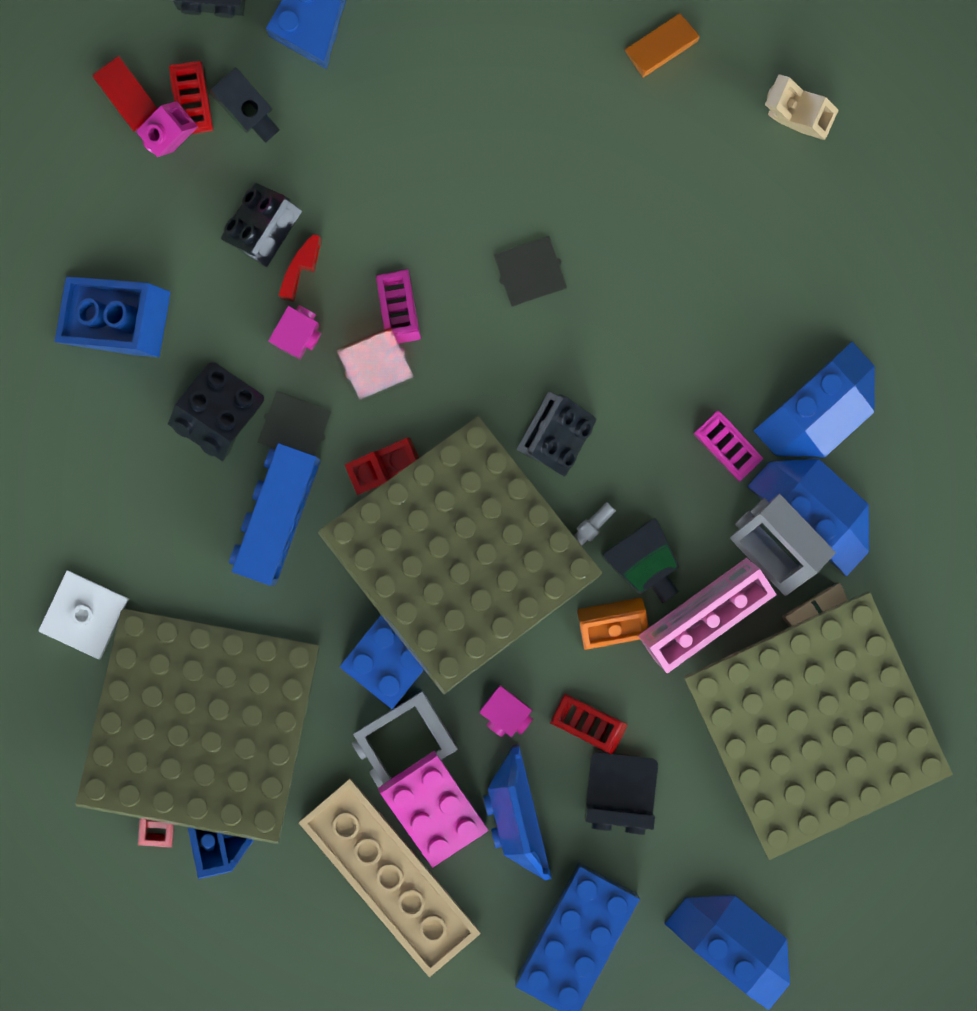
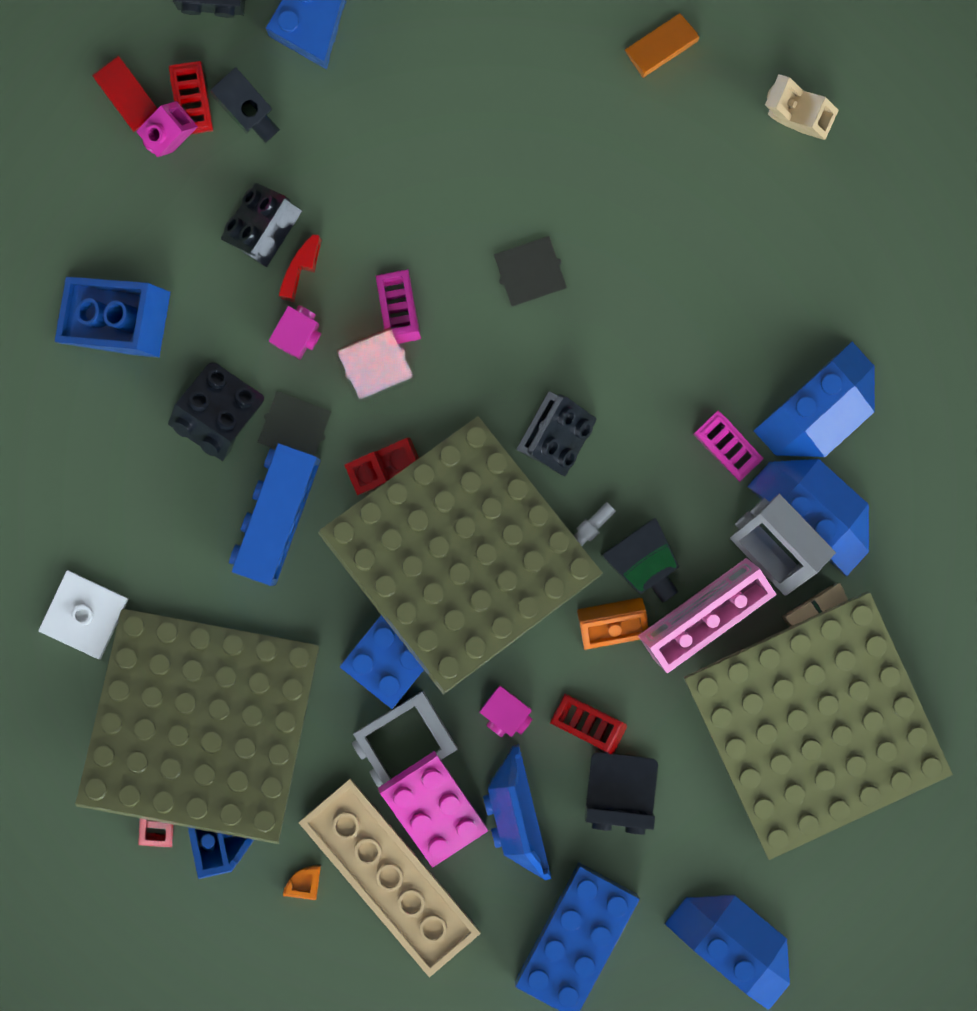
(304, 883): none -> orange tile

